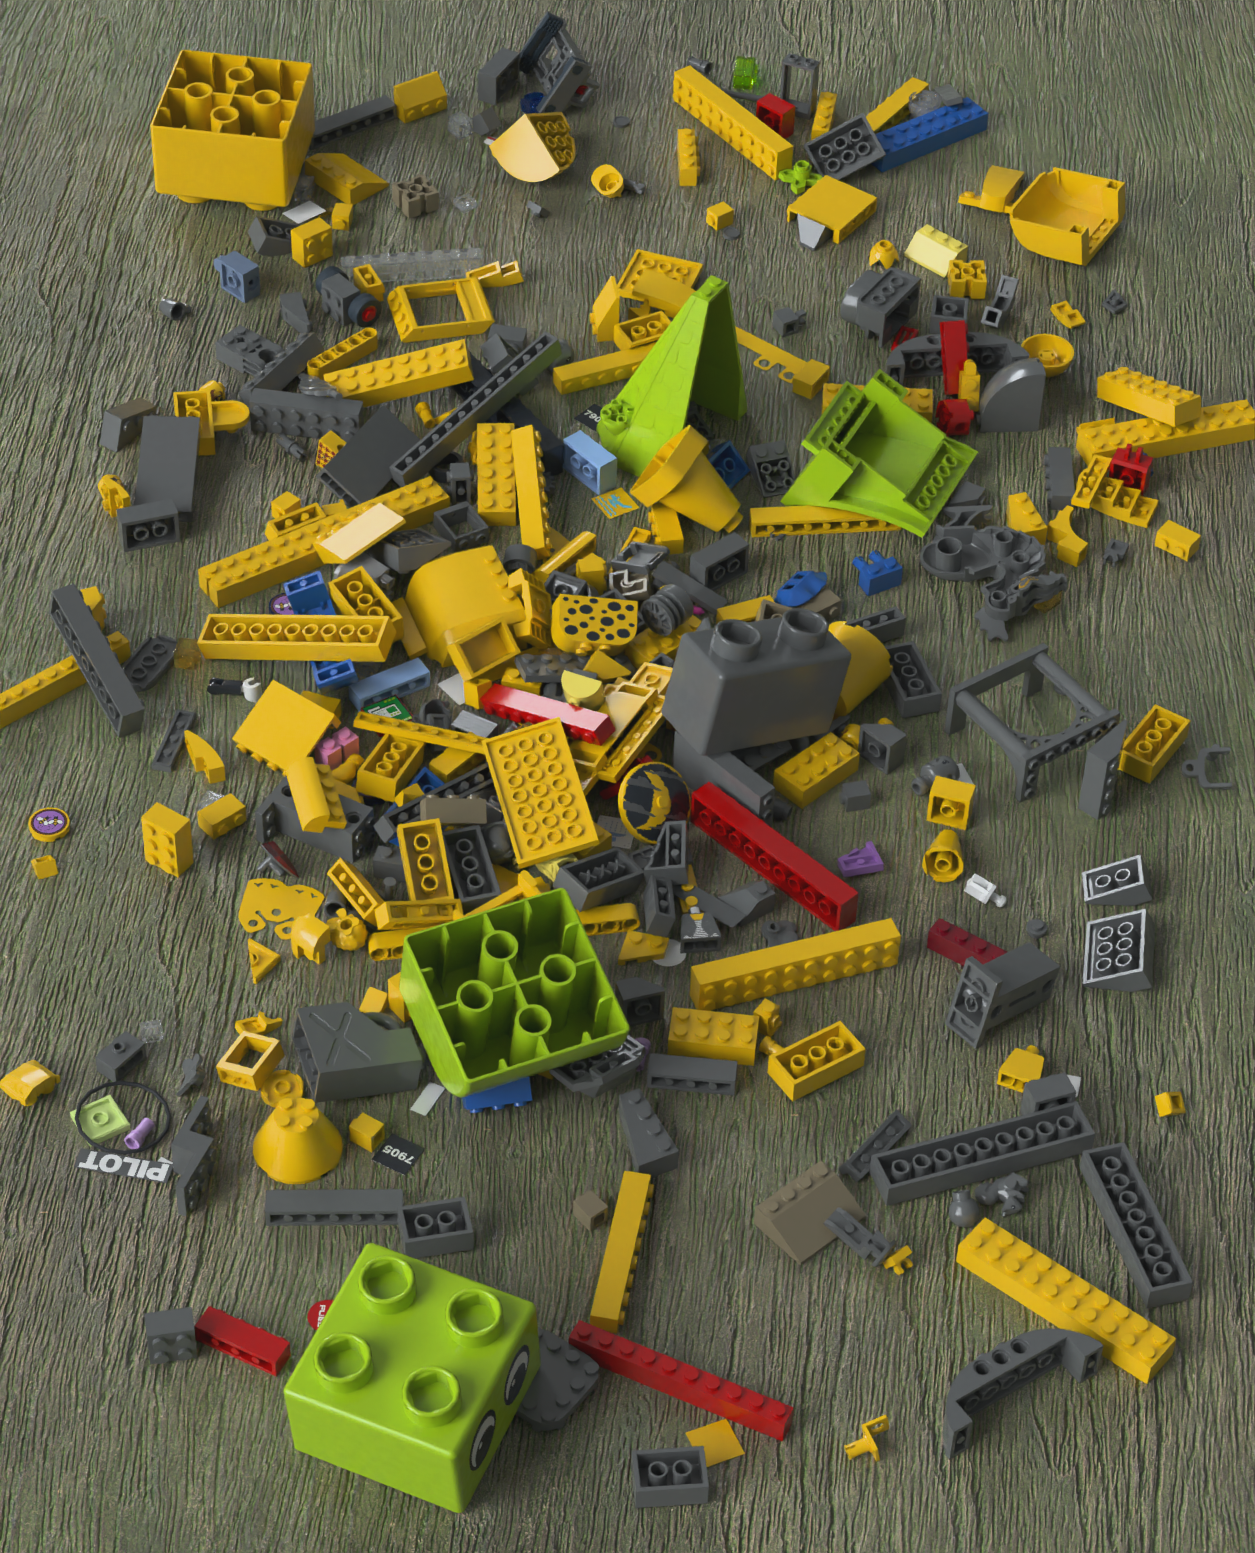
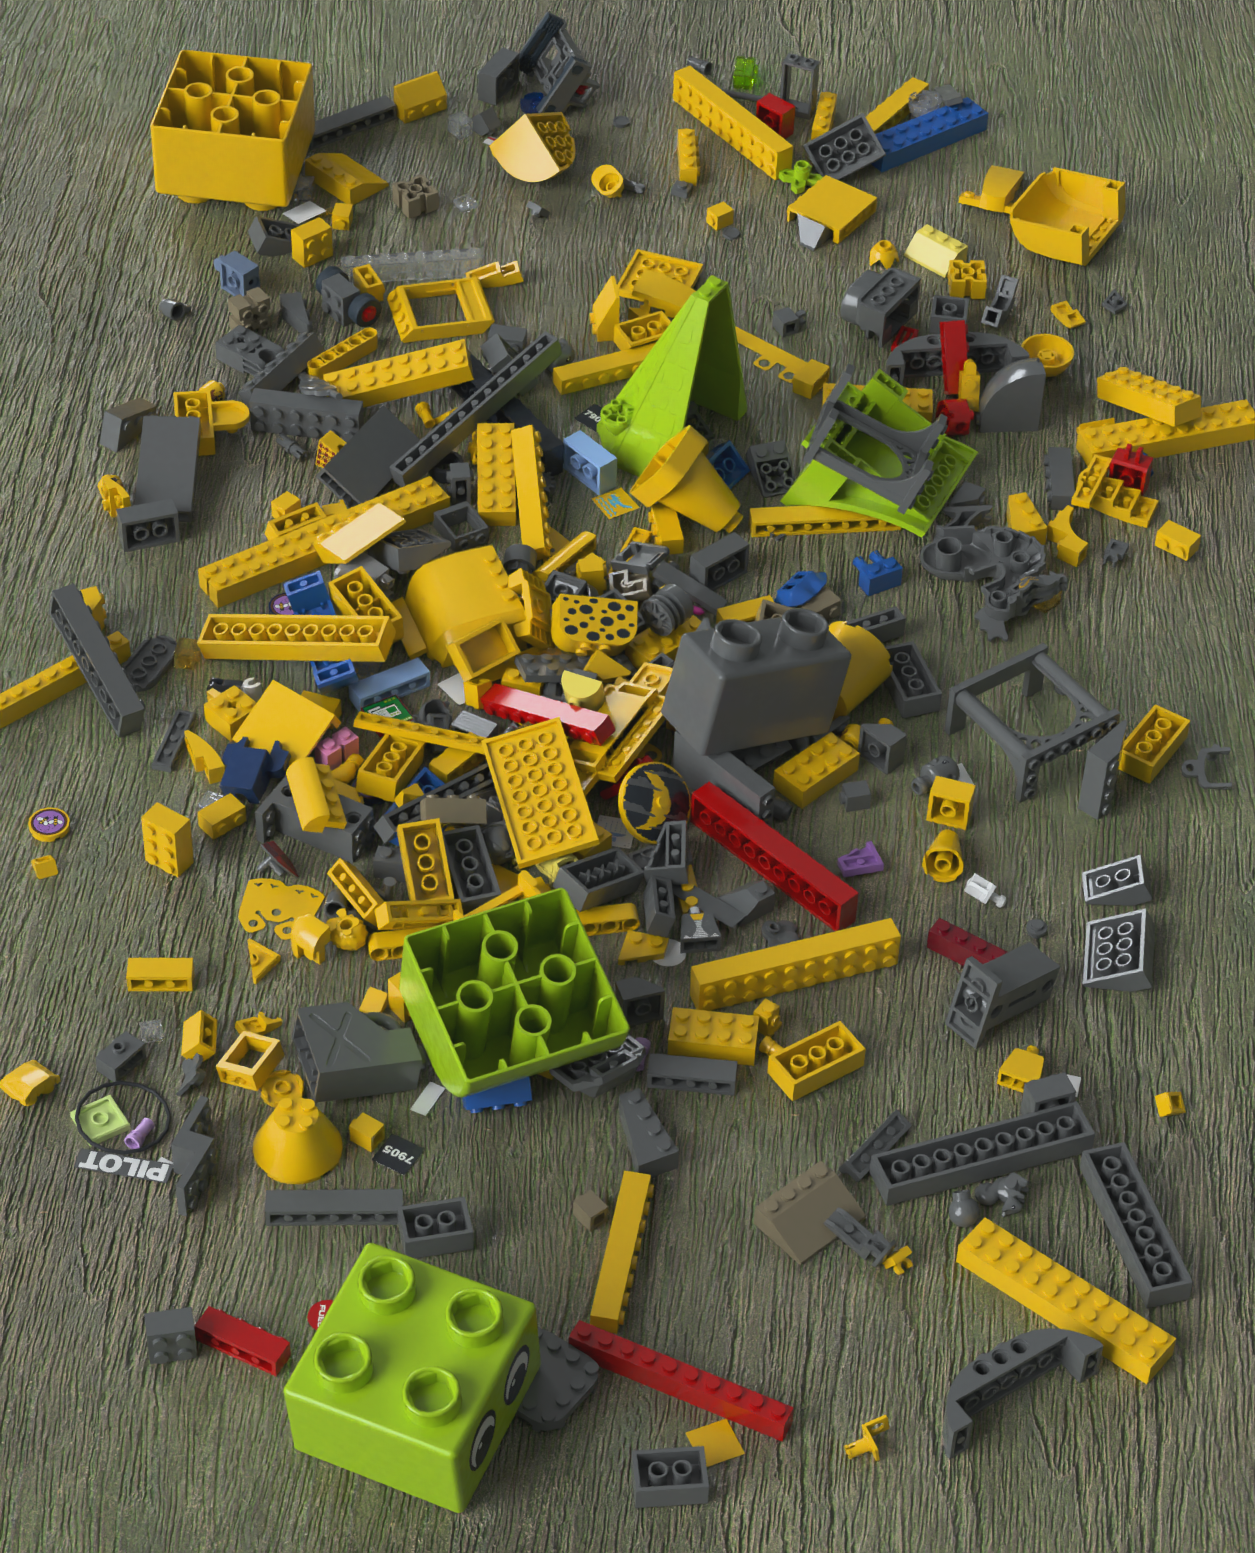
(160, 974): none -> yellow brick
(199, 1036): none -> yellow brick
(227, 710): none -> yellow hinge
(250, 310): none -> dark tan brick
(251, 769): none -> dark blue piece
(681, 189): none -> dark grey plate
(913, 444): none -> dark grey arch

